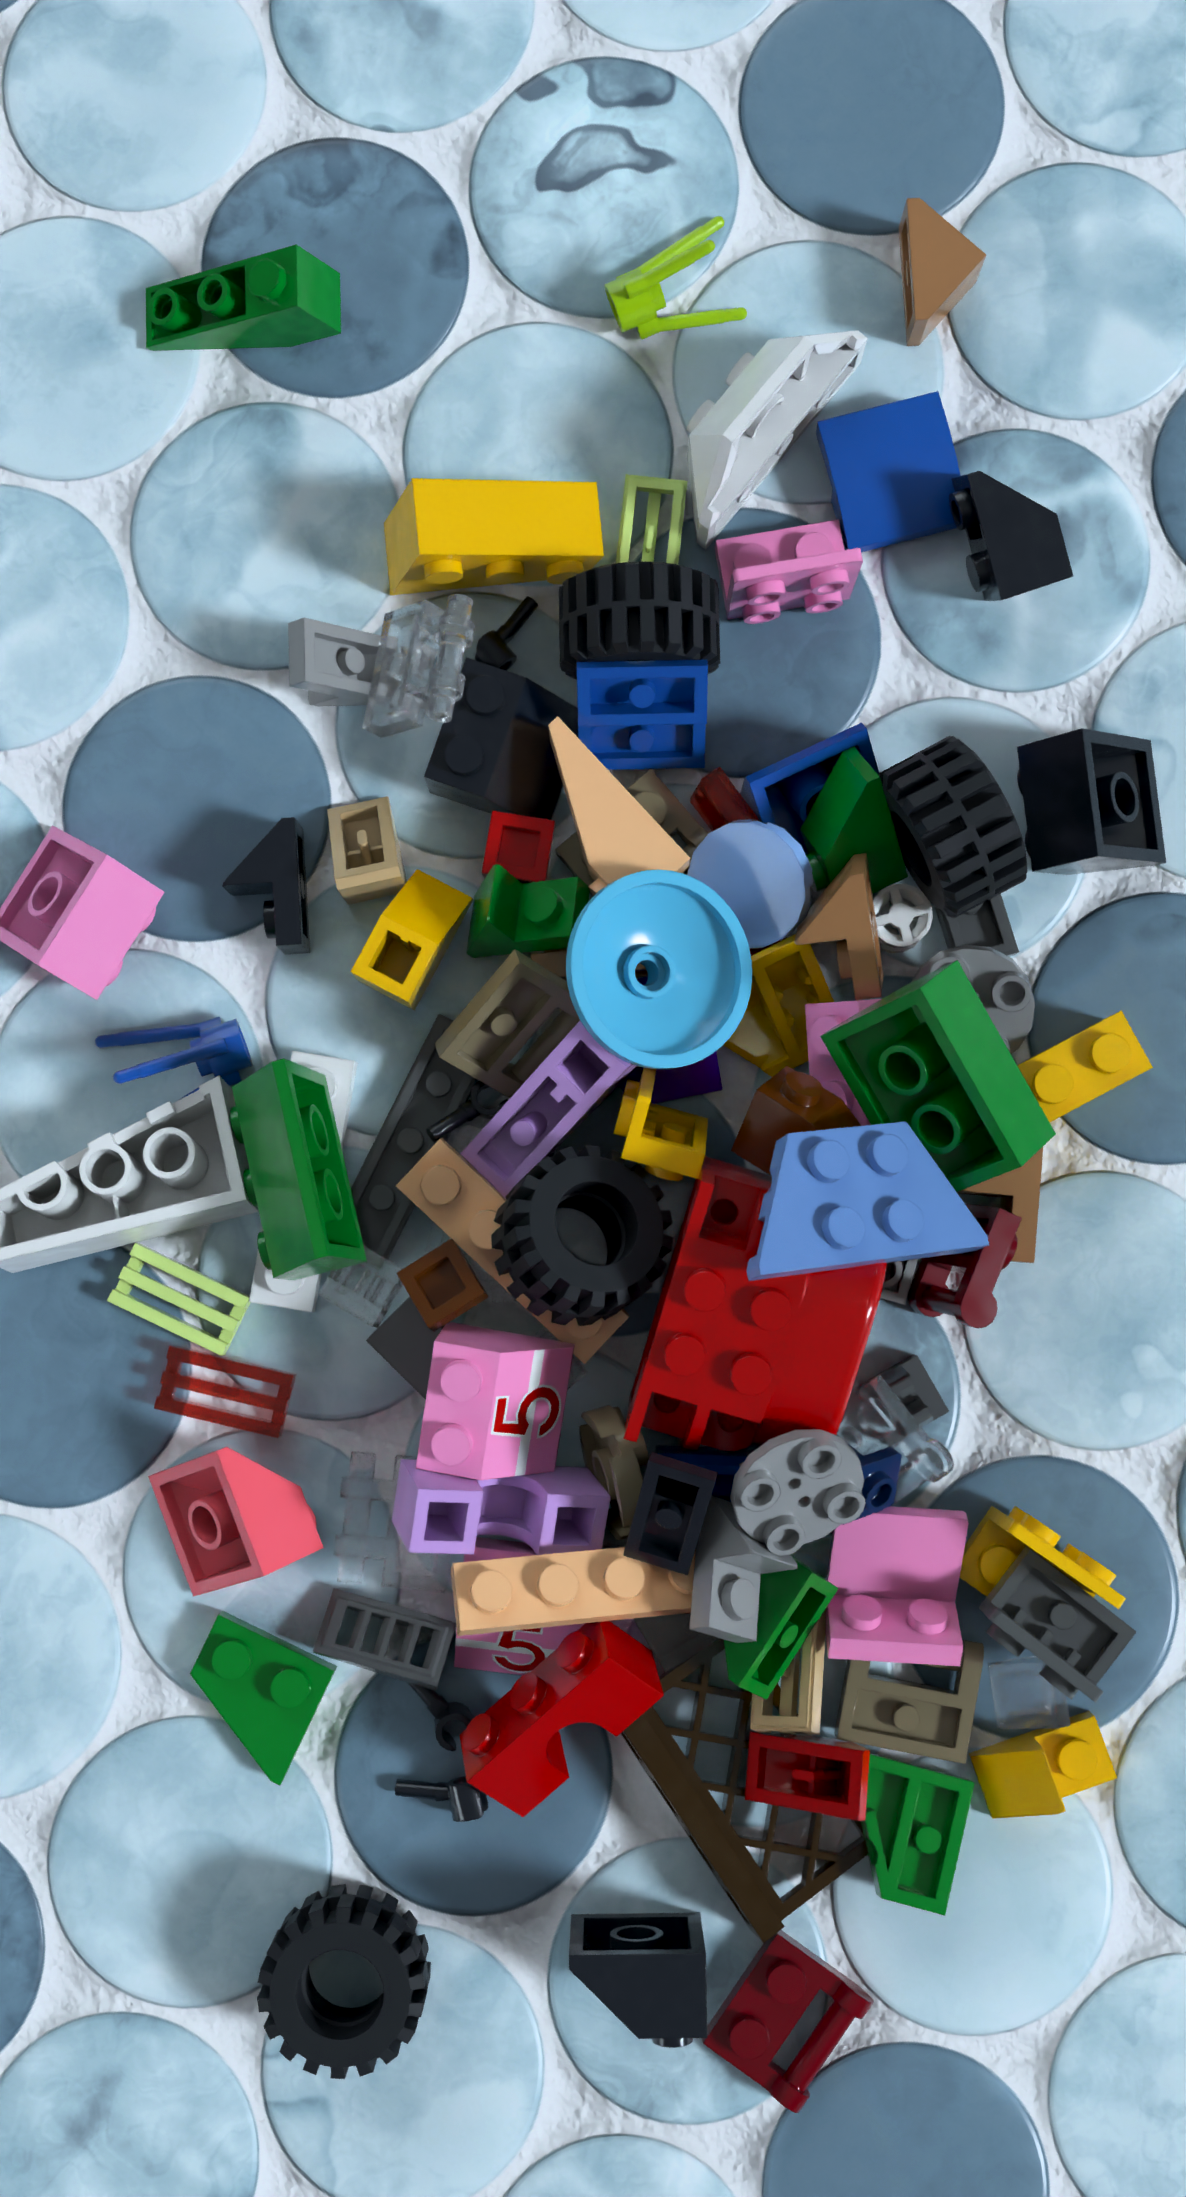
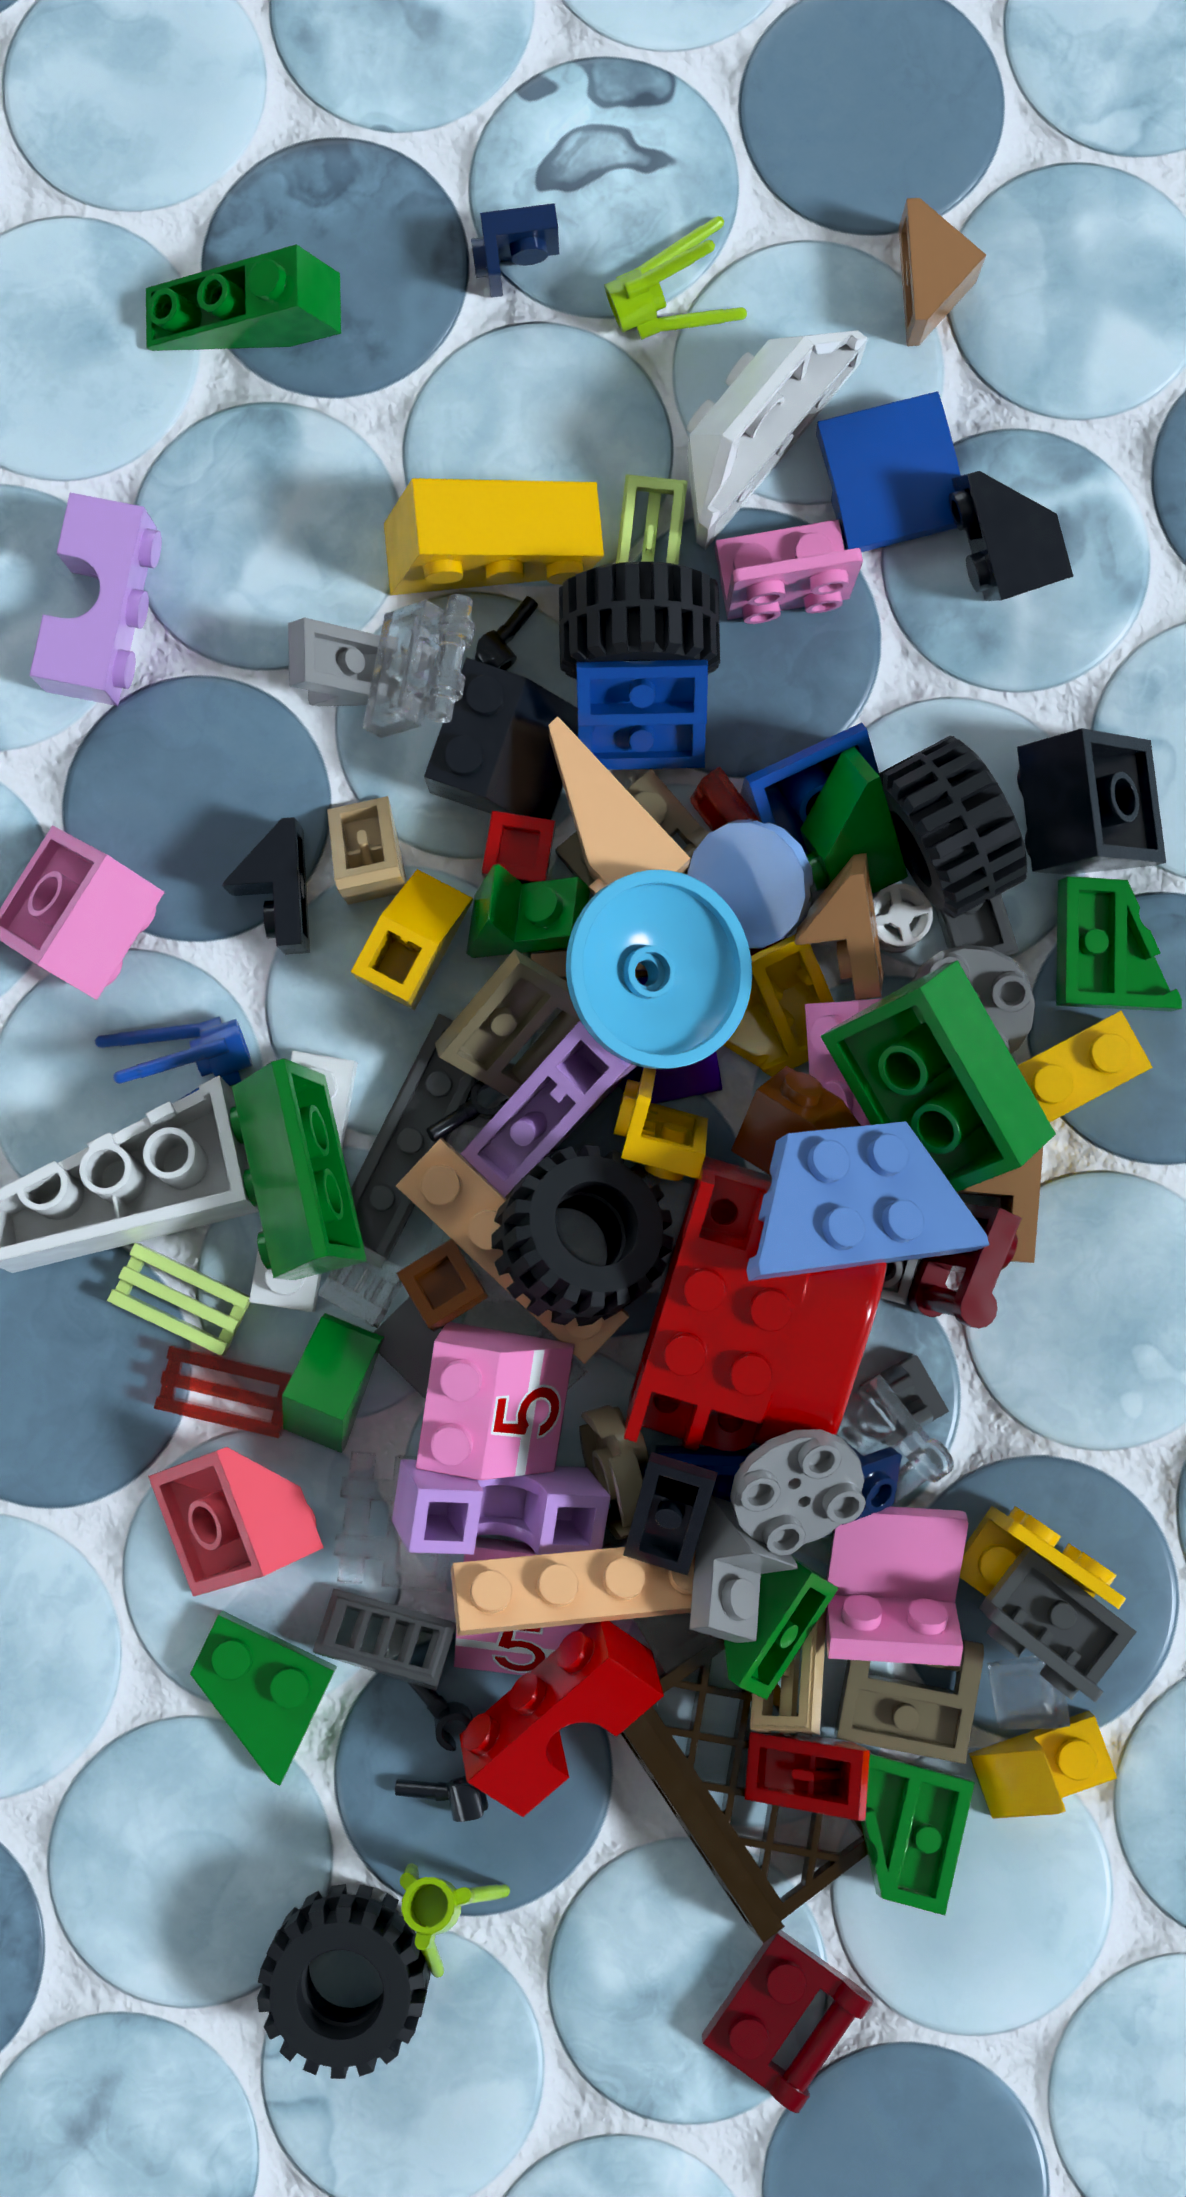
(92, 653): none -> lavender arch
(330, 1382): none -> green slope
(434, 1907): none -> lime plant
(517, 236): none -> dark blue bracket
(645, 1971): black slope -> none
(1106, 949): none -> green wing

